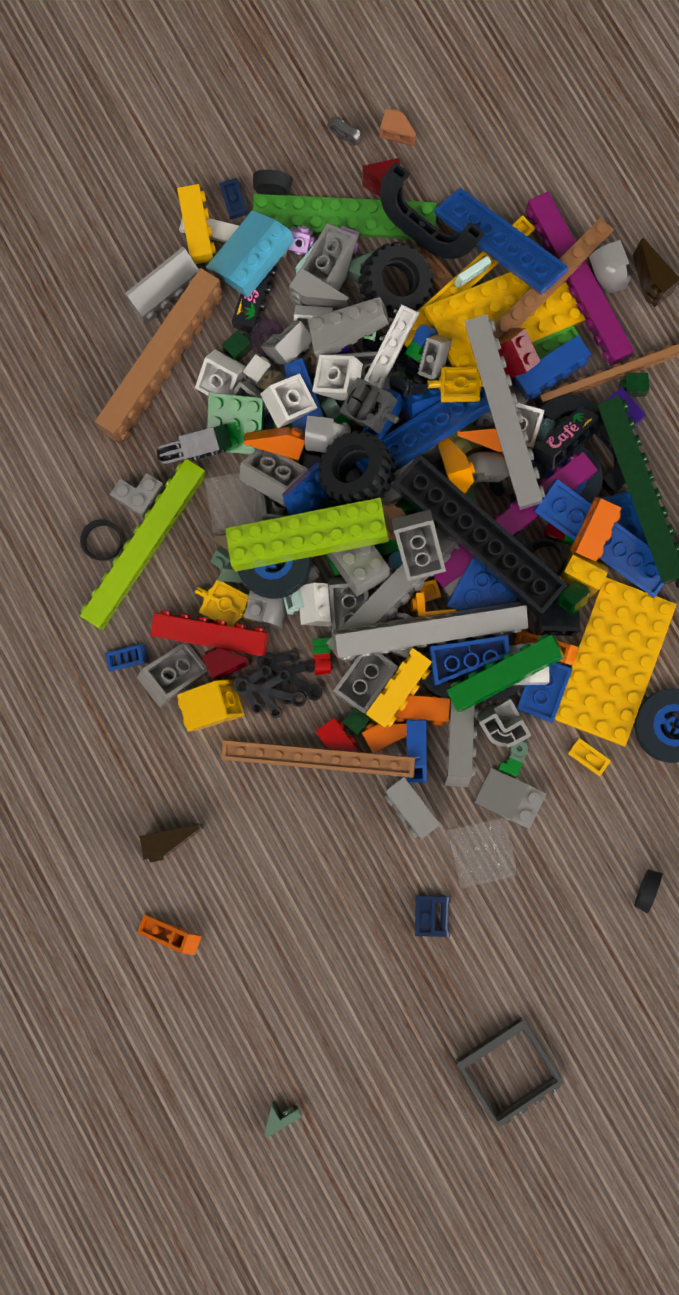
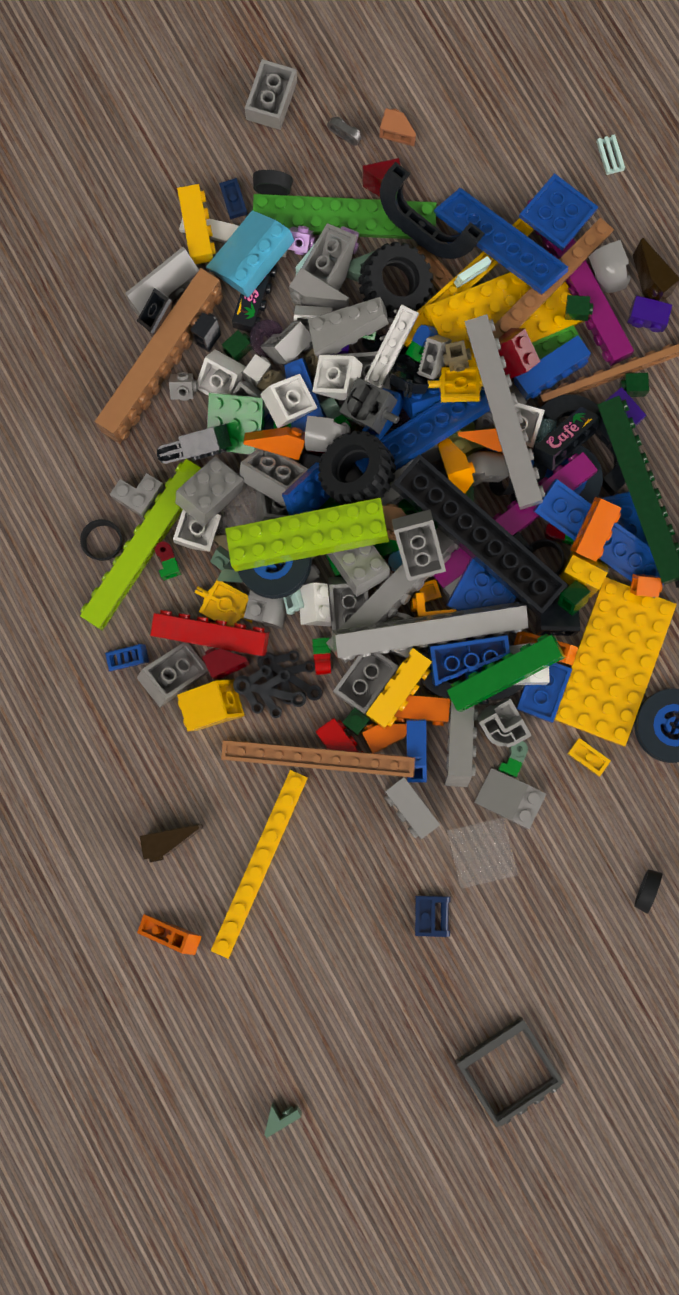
(155, 311): none -> black slope
(168, 559): none -> leg
(182, 386): none -> light grey brick
(193, 534): none -> white slope
(206, 331): none -> black brick
(209, 491): none -> light grey brick
(259, 864): none -> yellow plate
(271, 94): none -> light grey brick
(457, 356): none -> dark tan brick
(558, 212): none -> blue plate
(578, 308): none -> dark green brick
(613, 140): none -> light aqua tile
(646, 585): none -> orange brick
(649, 314): none -> dark purple brick

